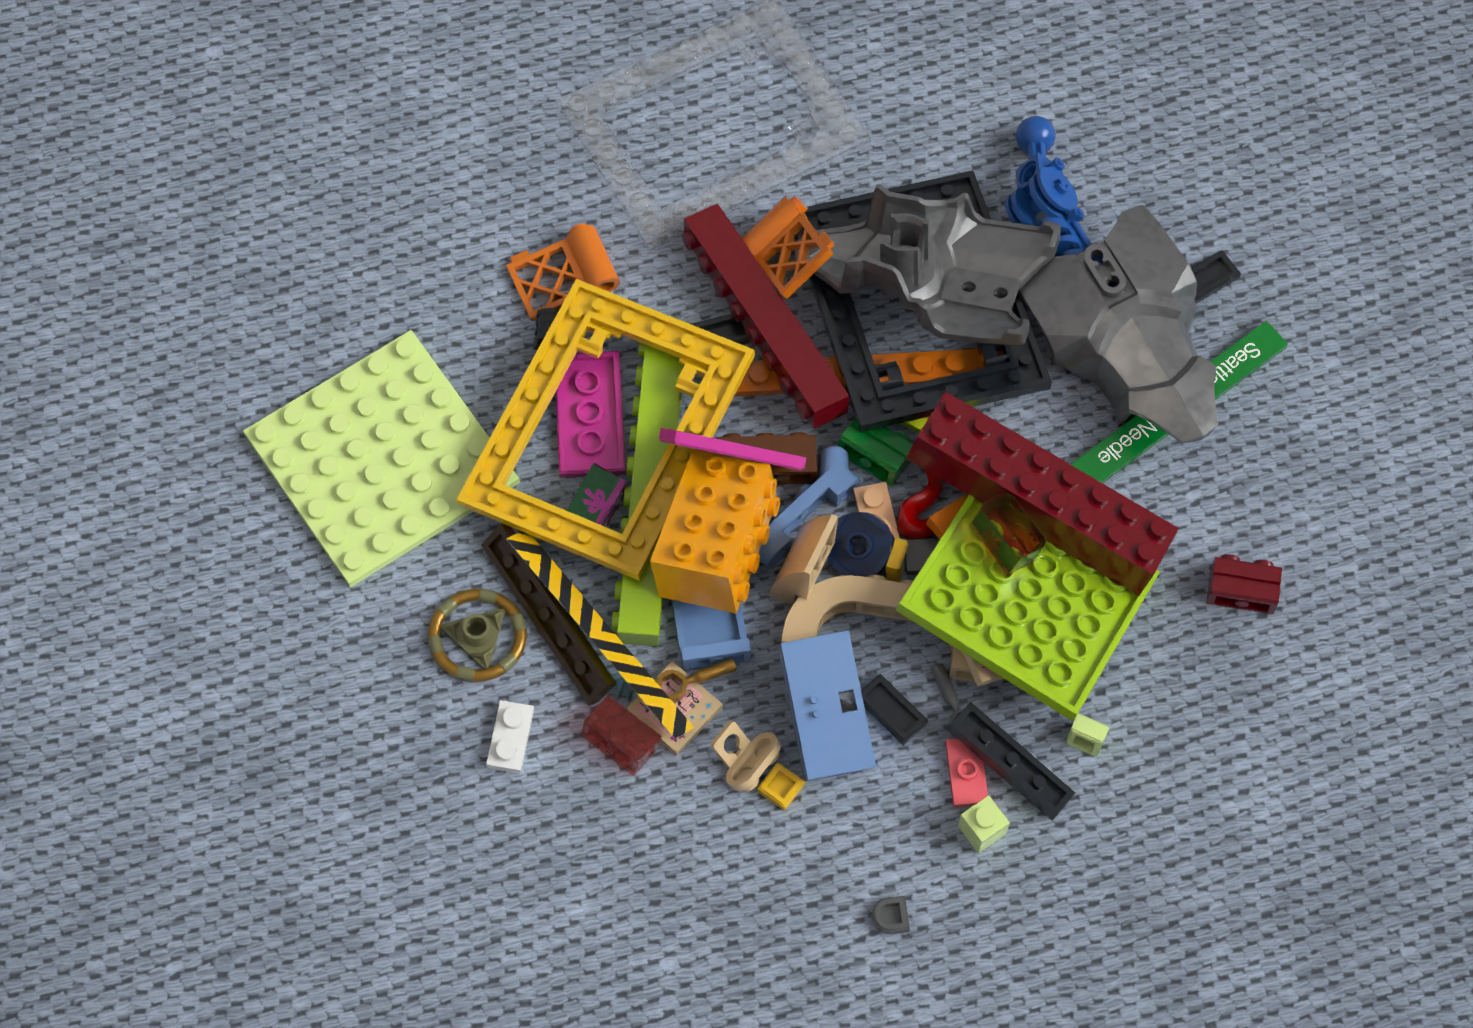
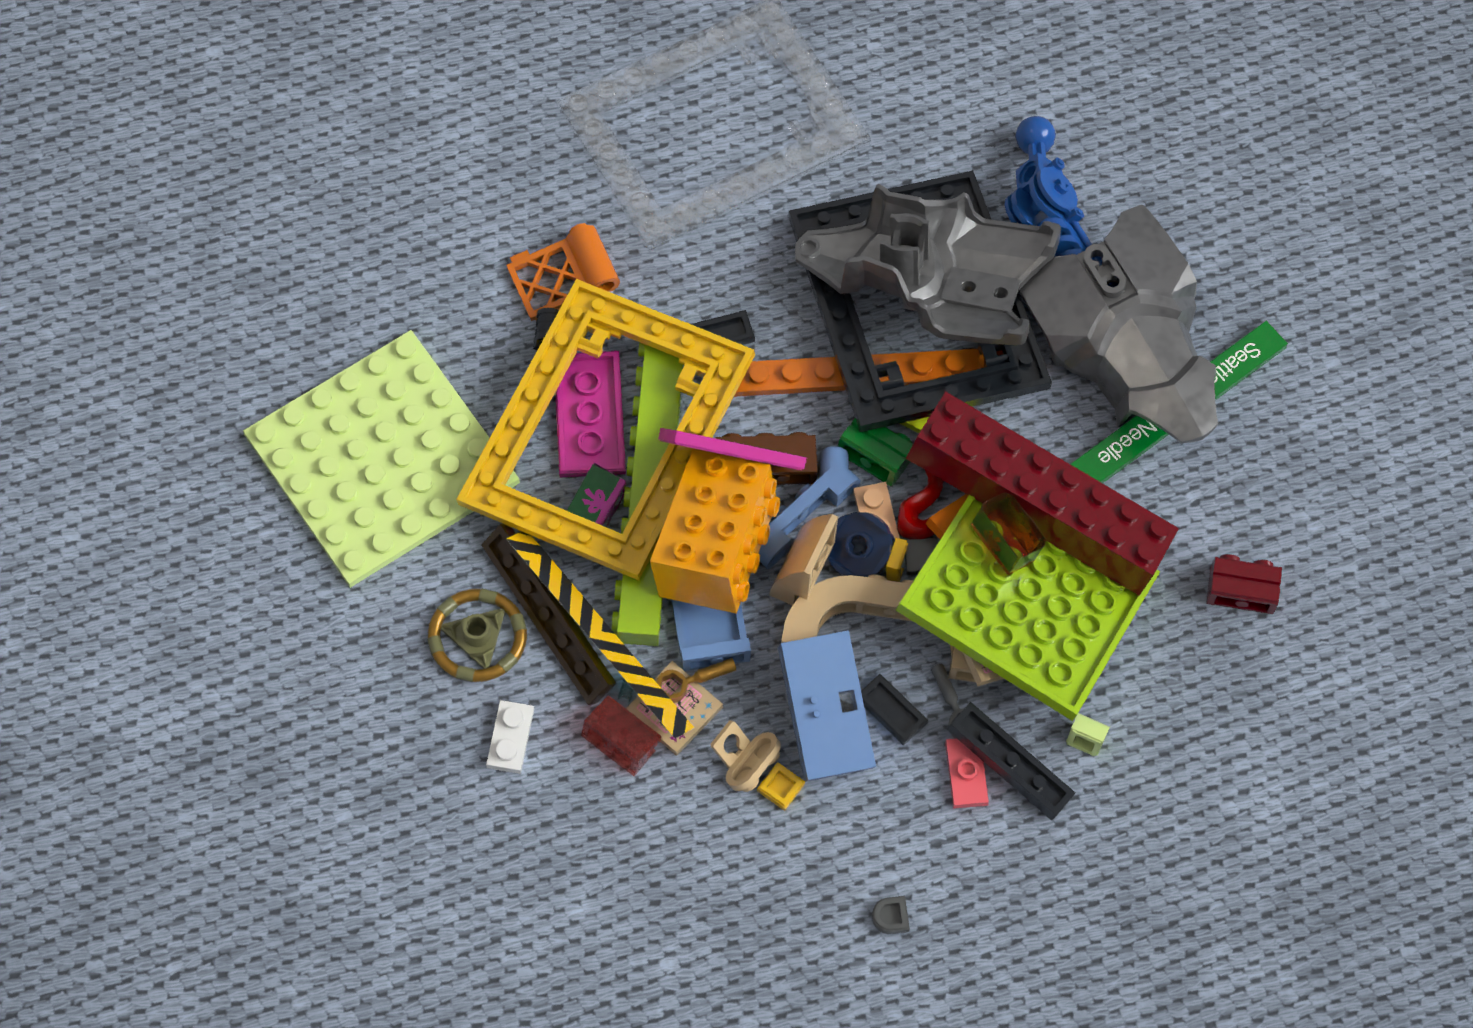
(765, 316): dark red brick -> none
(776, 234): orange piece -> none
(983, 824): yellowish green brick -> none
(1213, 275): black tile -> none

